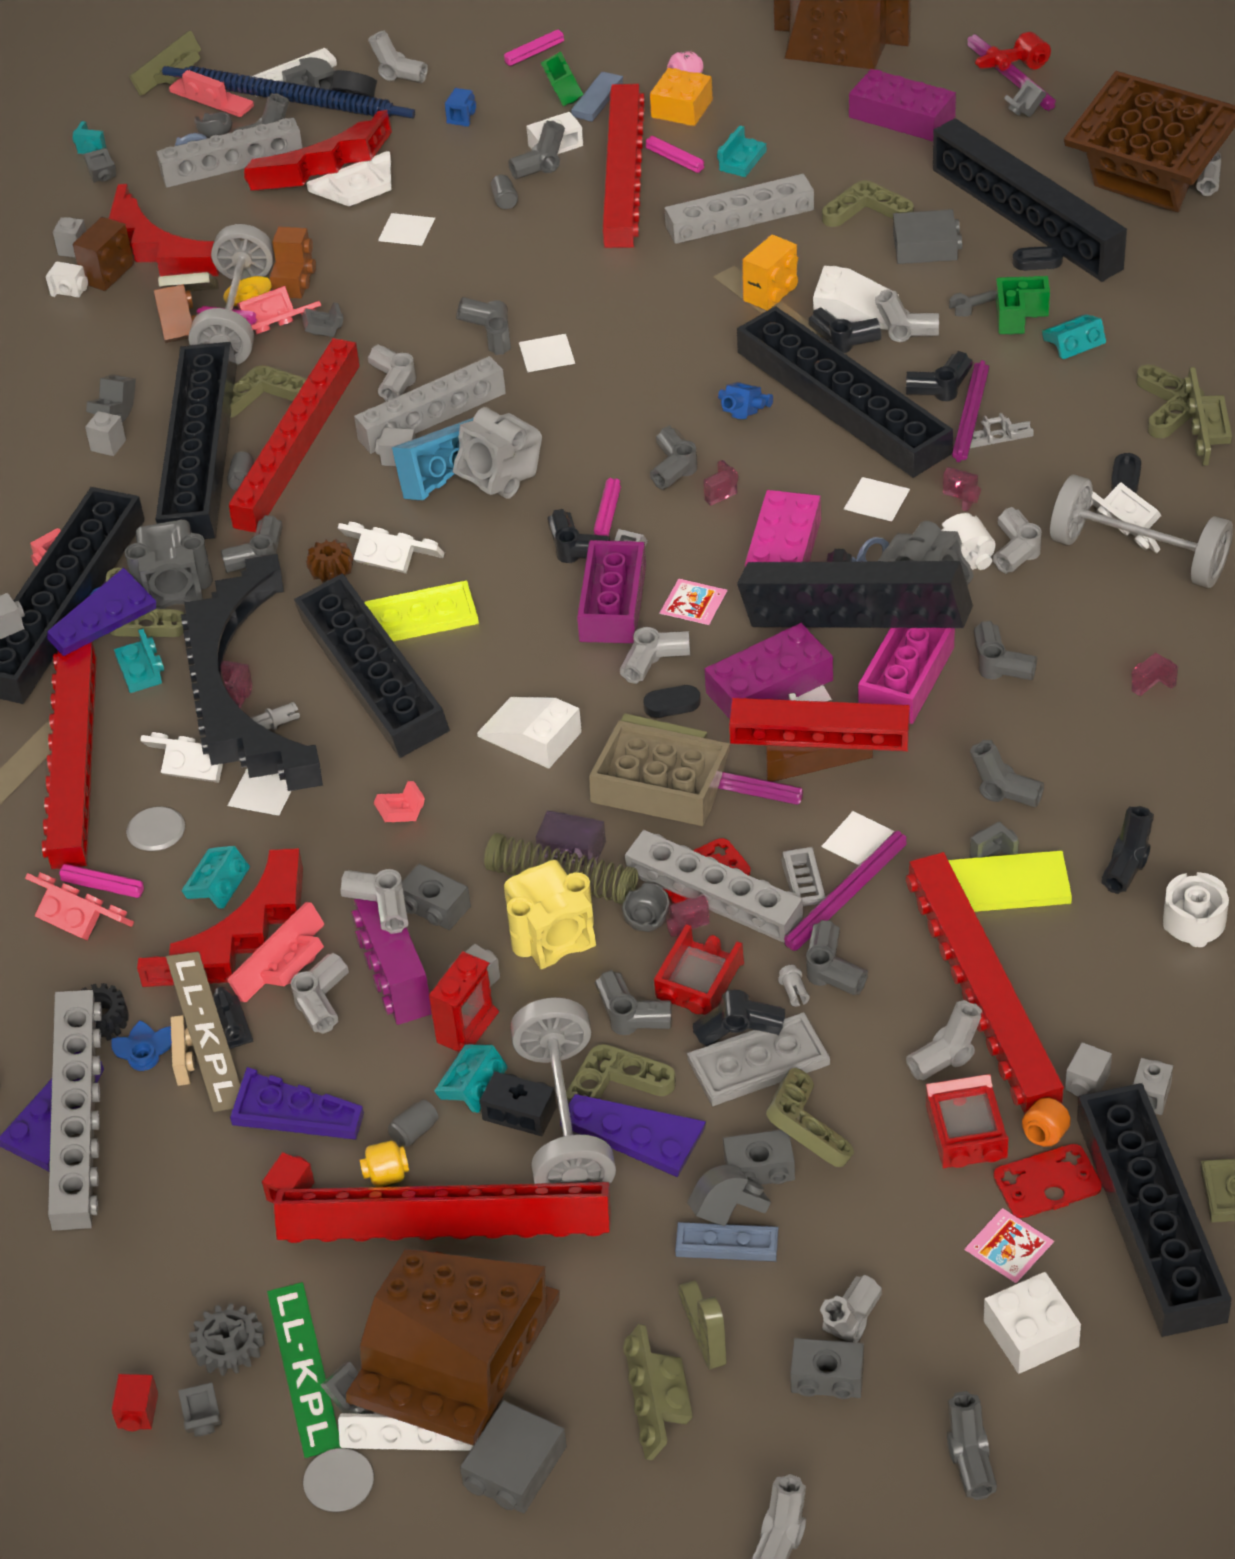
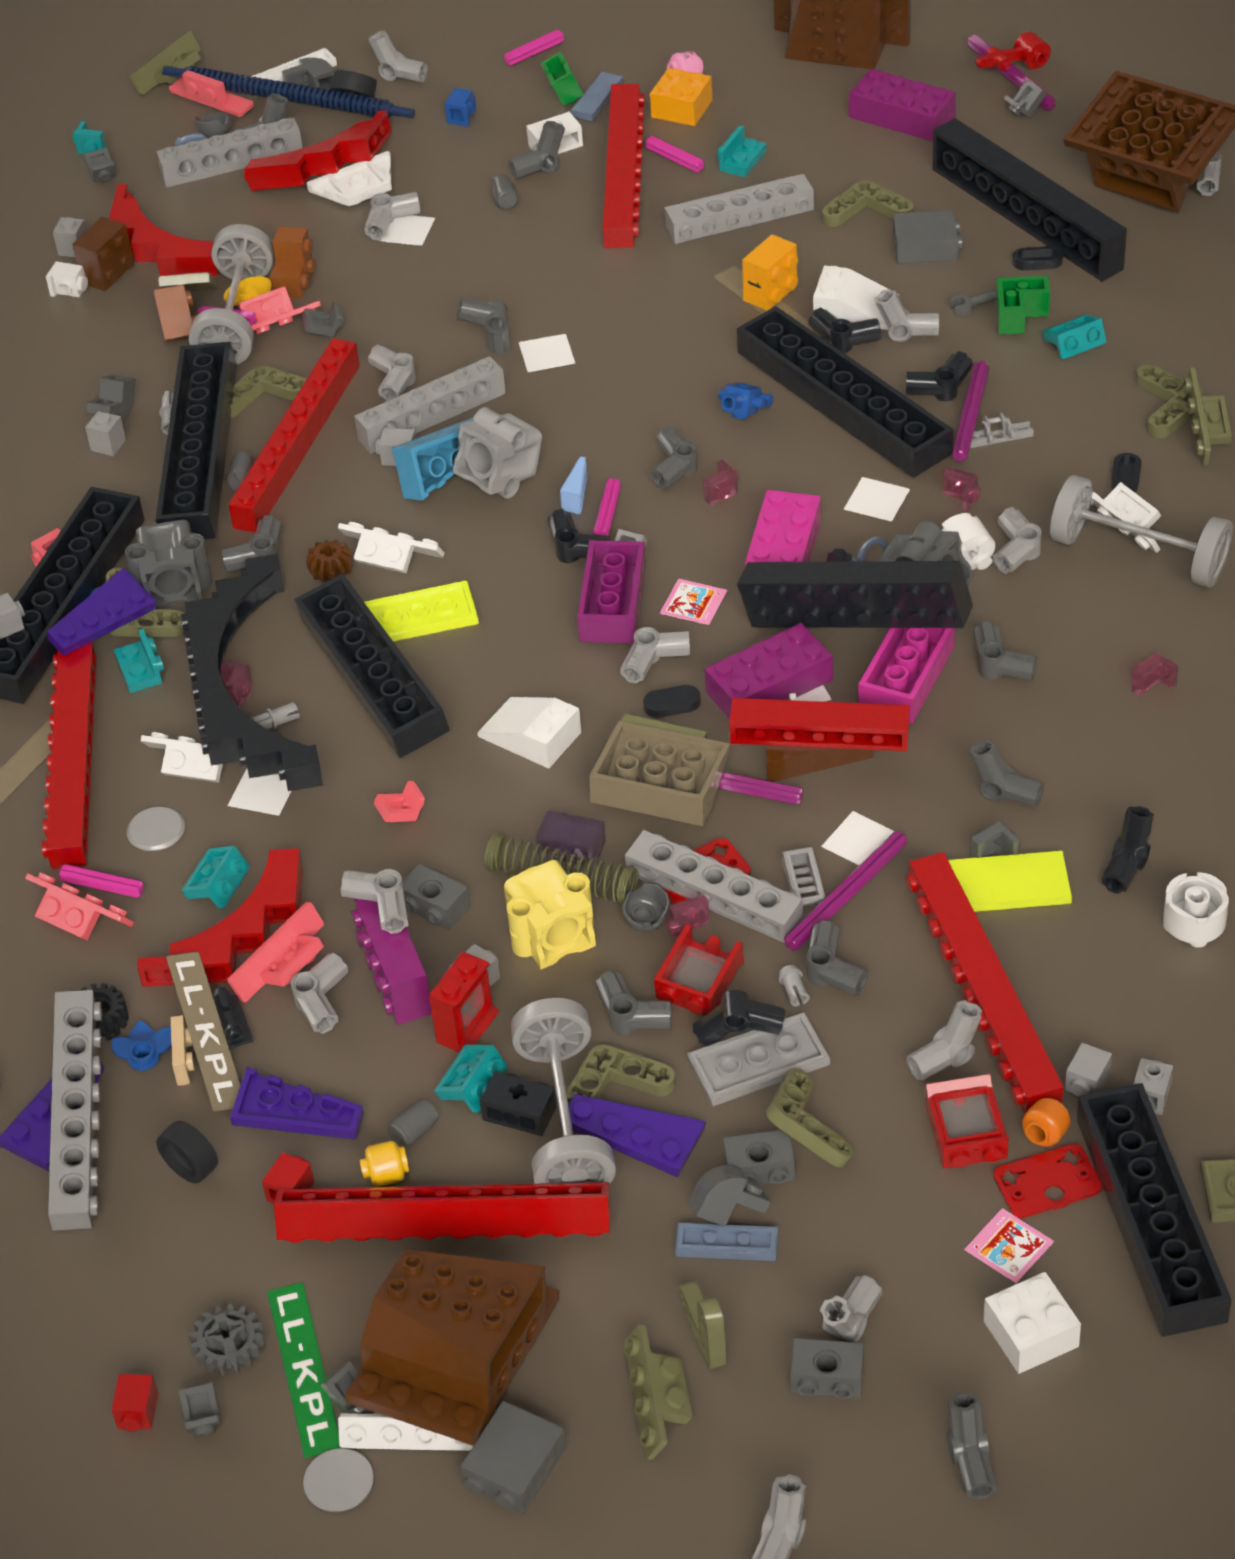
(165, 410): none -> light grey axle
(187, 1151): none -> black tyre
(385, 210): none -> light grey piece
(574, 488): none -> light blue slope

